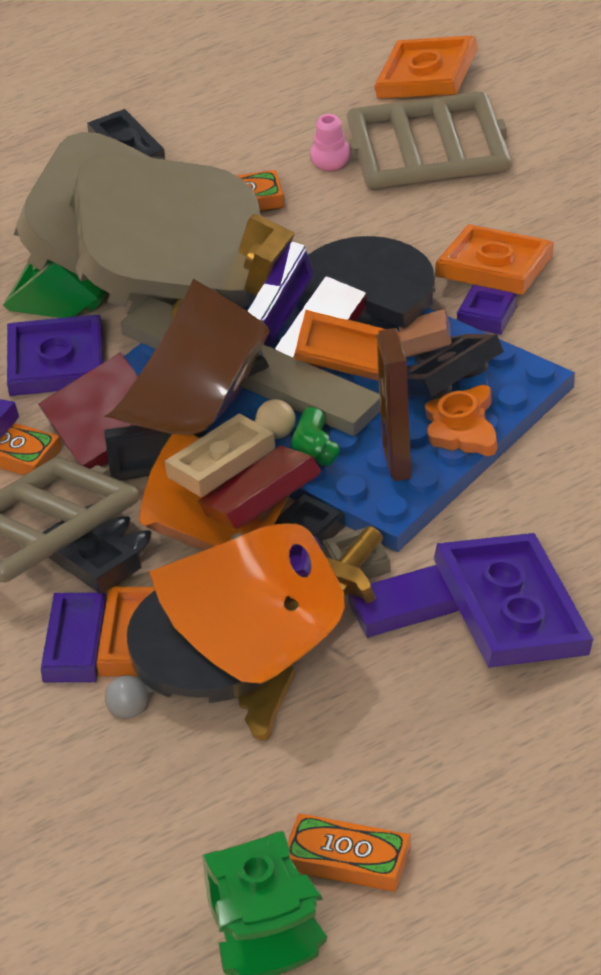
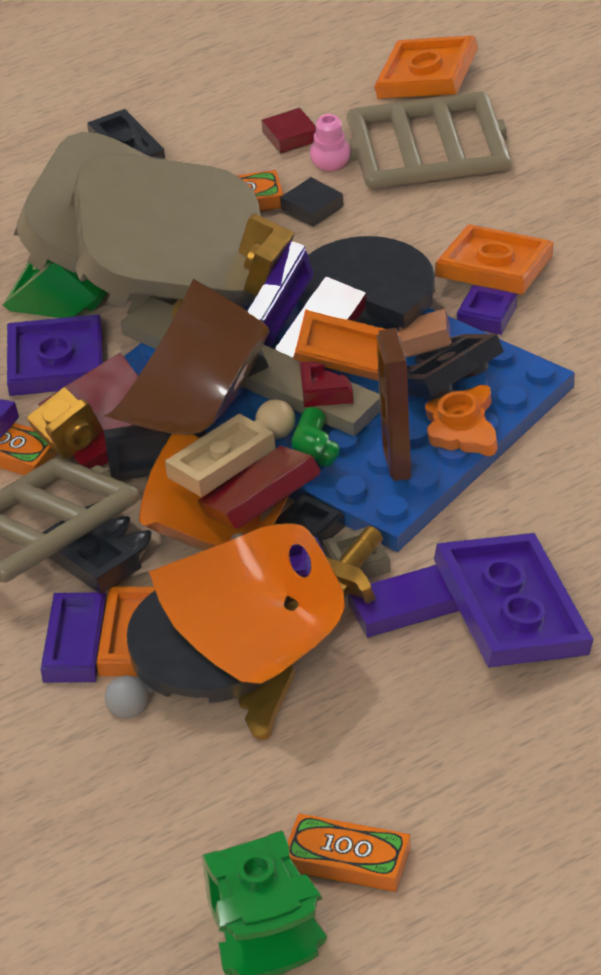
(65, 423): none -> pearl gold bracket
(289, 130): none -> dark red tile
(312, 201): none -> black tile
(324, 387): none -> dark red tile

